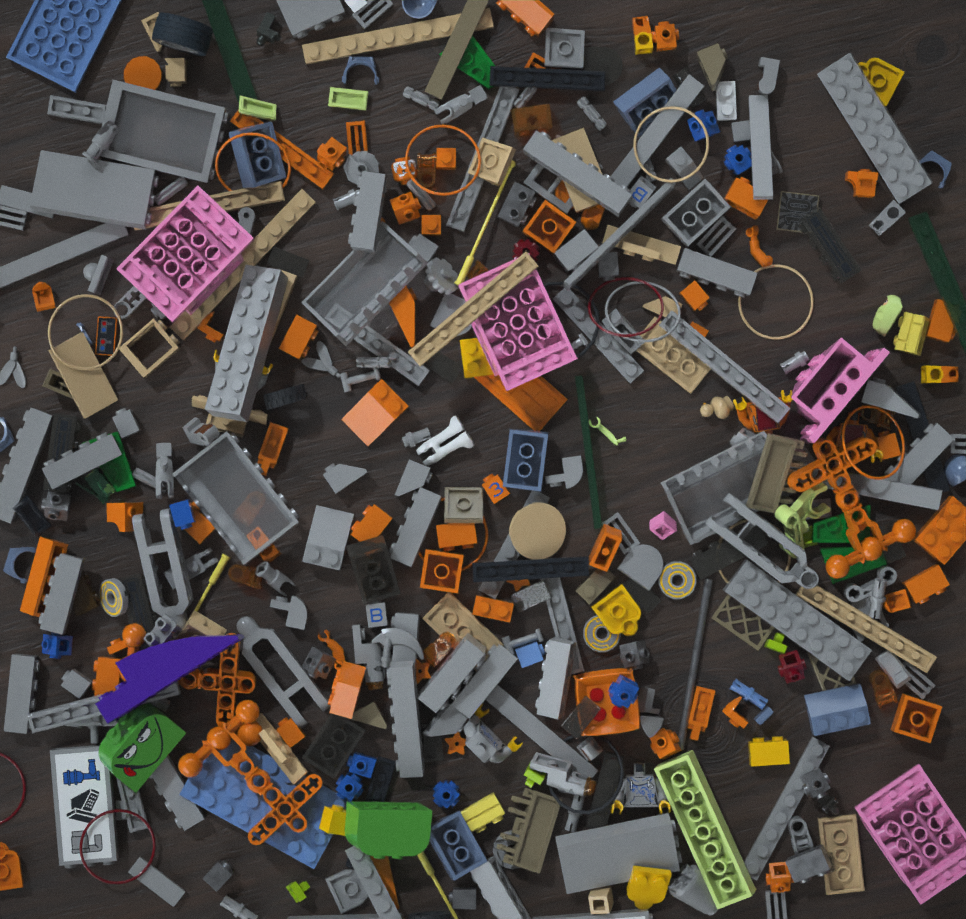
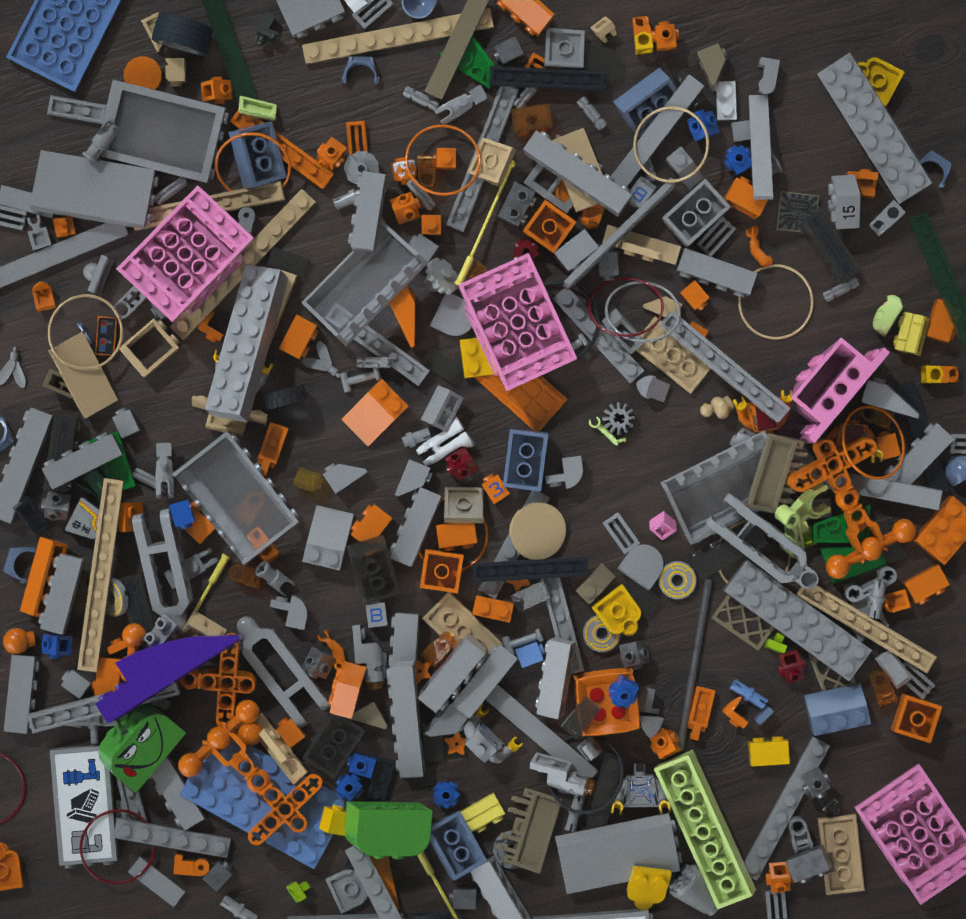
(18, 640): none -> orange piece
(38, 236): none -> light grey plate
(64, 226): none -> orange tile
(84, 519): none -> light grey torso
(100, 575): none -> tan plate
(171, 837): none -> light grey plate
(191, 867): none -> orange leg
(200, 433): light grey leg -> none
(220, 90): none -> orange brick
(308, 480): none -> clear yellow brick
(348, 98): yellowish green tile -> none
(396, 636): light grey piece -> none
(442, 408): none -> light grey hinge
(460, 464): none -> dark red brick
(473, 309): tan tile -> none
(508, 51): none -> flat silver brick
(533, 776): lime tile -> none
(587, 446): clear green tile -> none
(601, 900): tan brick -> none
(602, 28): none -> tan tile
(605, 547): orange brick -> none
(620, 412): none -> light grey gear
(652, 388): none -> light grey tile
(798, 360): light grey animal -> none
(840, 289): none -> light grey axle
(844, 201): none -> light grey brick

